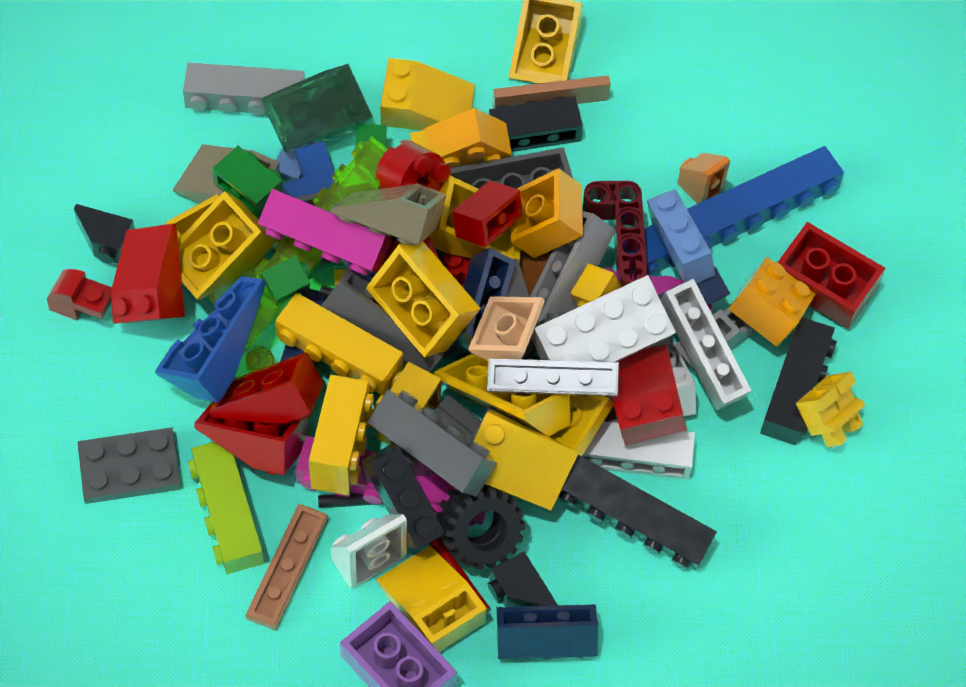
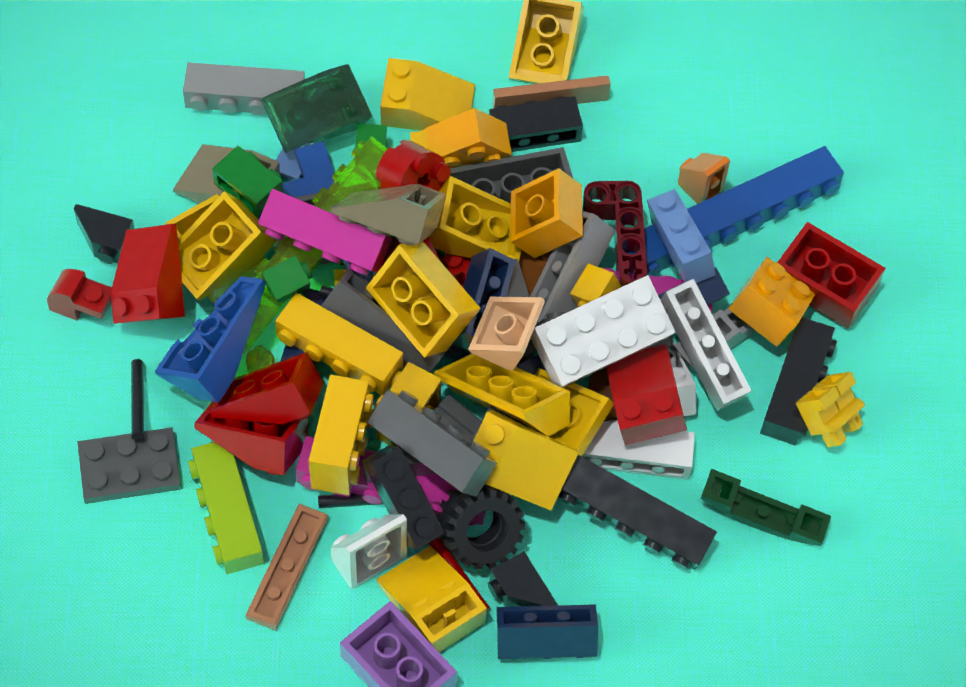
(137, 399): none -> black bar
(487, 213): red brick -> none
(553, 377): tile -> none
(763, 512): none -> dark green slope

